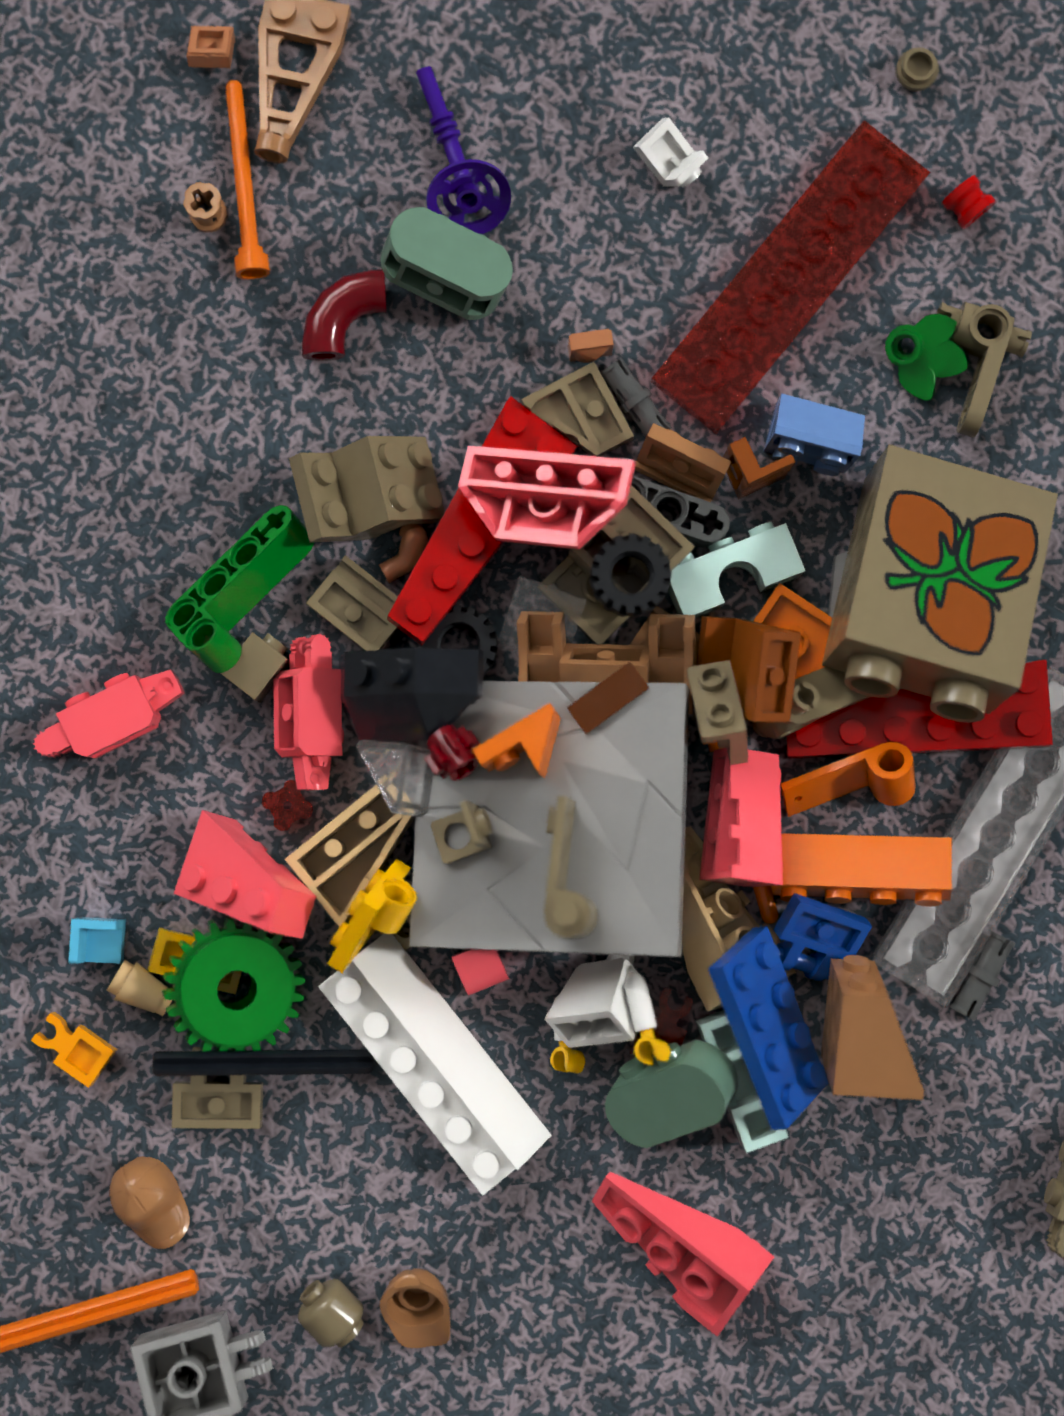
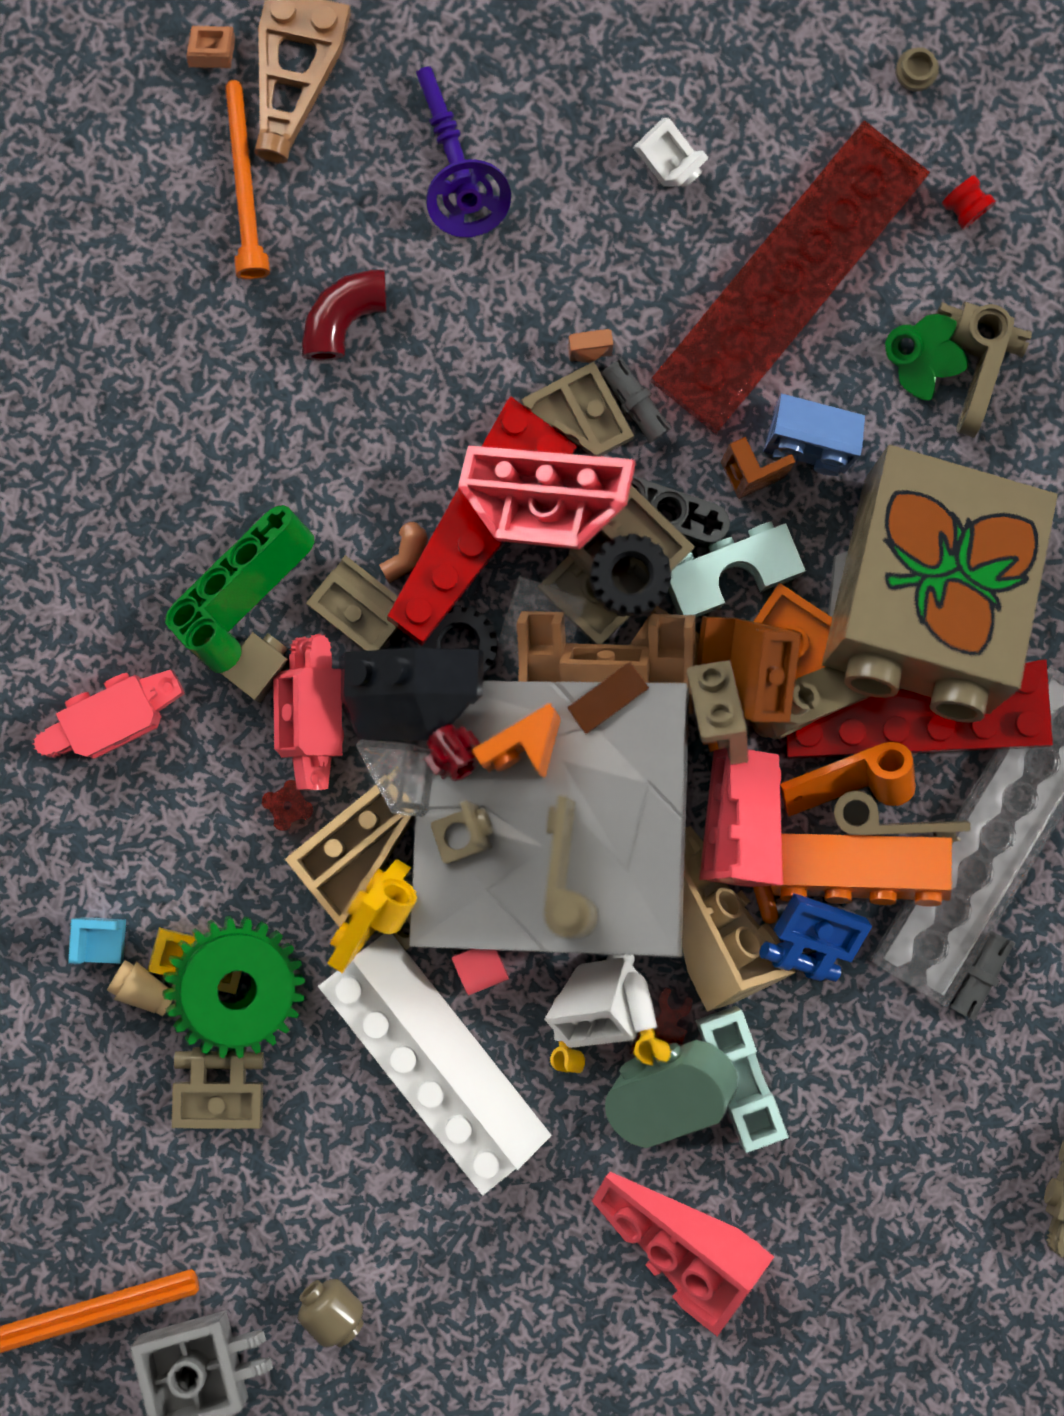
(80, 1053): light orange plate -> none
(150, 1202): medium nougat piece -> none
(210, 195): medium nougat bush -> none
(241, 879): coral wedge -> none
(261, 1062): black axle -> none
(367, 488): dark tan bracket -> none
(417, 1309): medium nougat piece -> none
(446, 263): sand green brick -> none
(681, 463): medium nougat plate -> none
(768, 1027): blue plate -> none
(859, 815): none -> dark tan door
(862, 1035): medium nougat slope -> none

